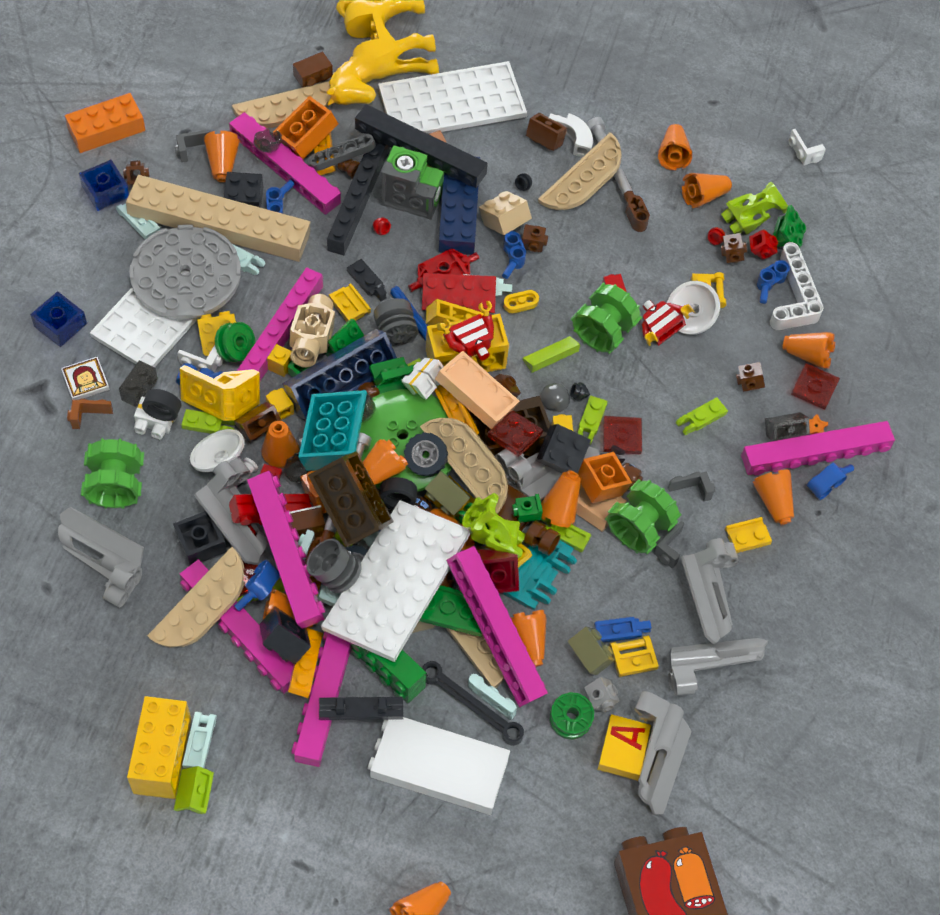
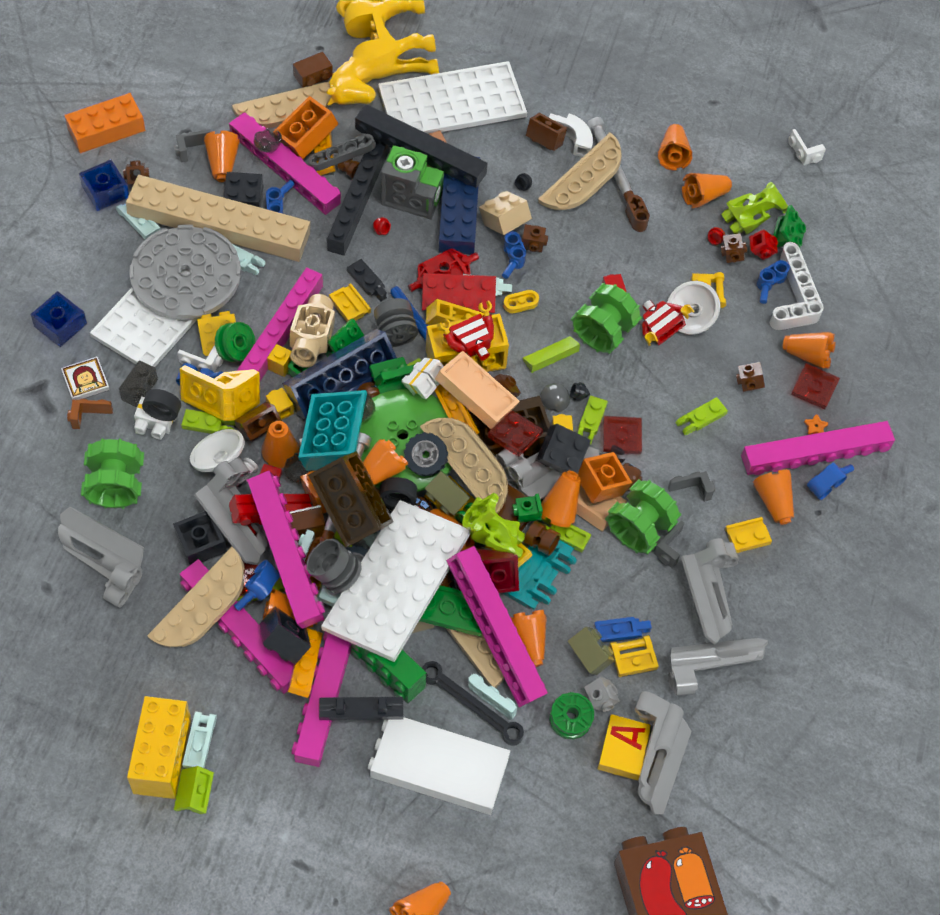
(787, 426): clear smoke brick -> none

